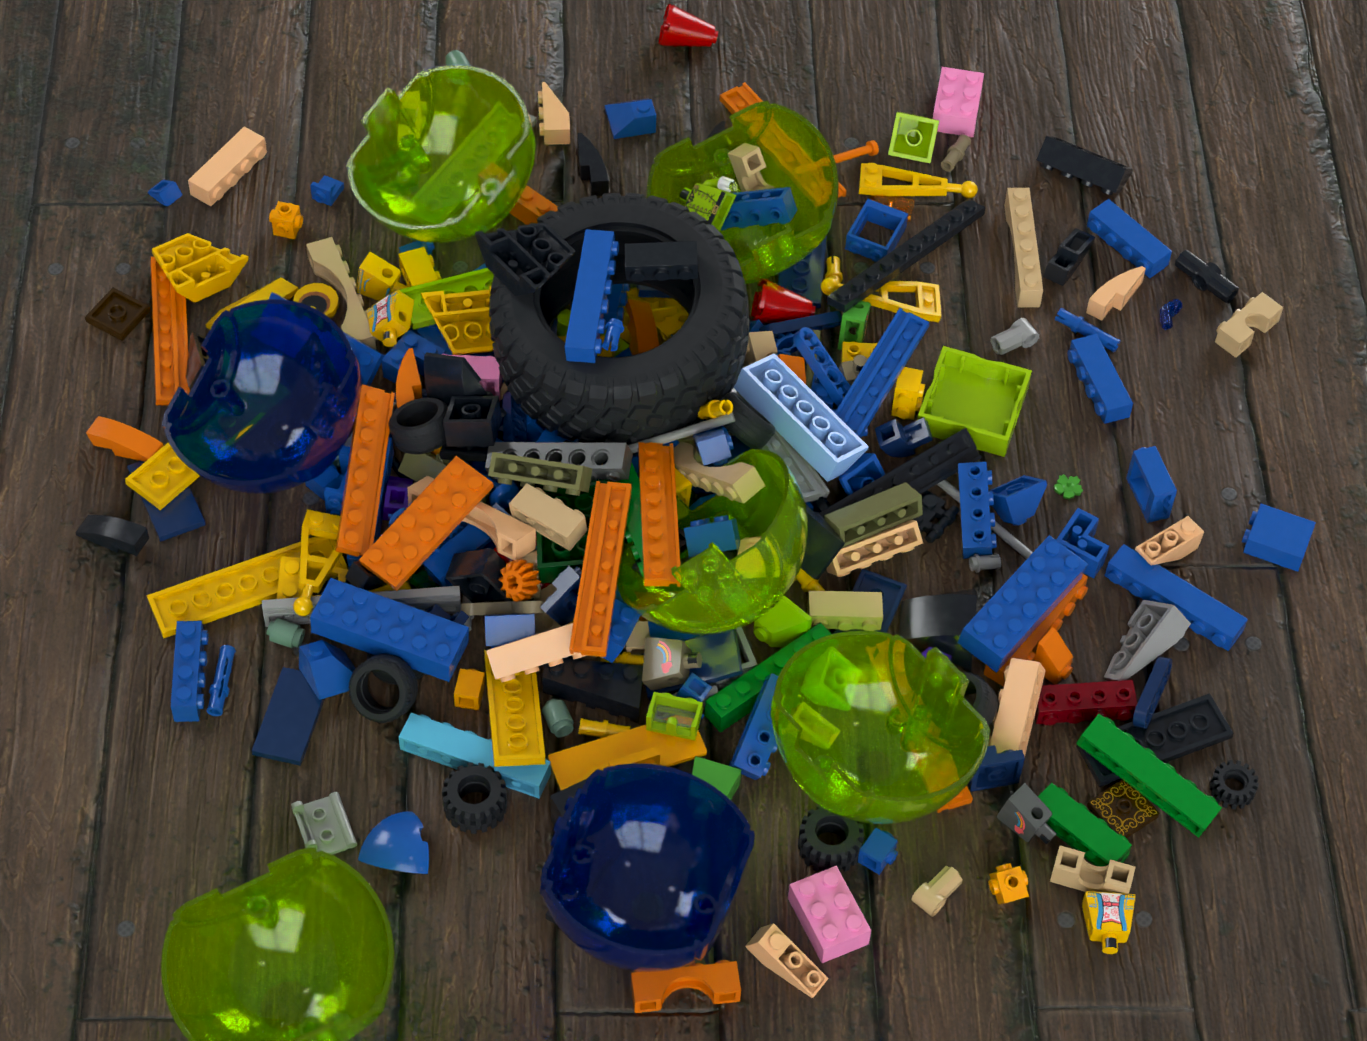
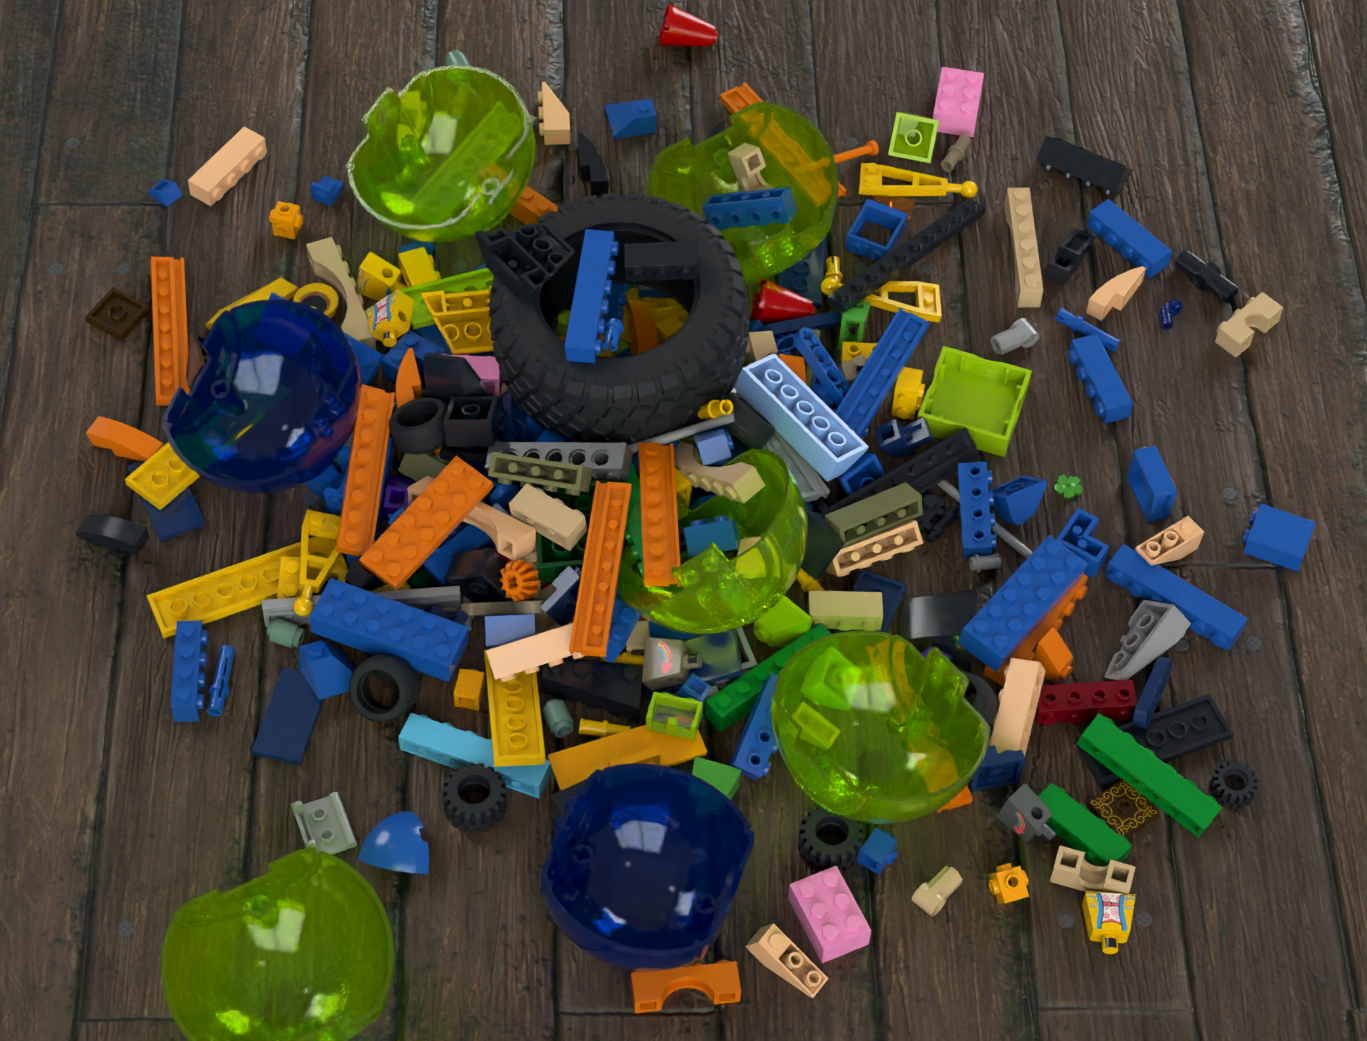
(197, 267): yellow wedge -> none
(710, 200): lime torso -> none

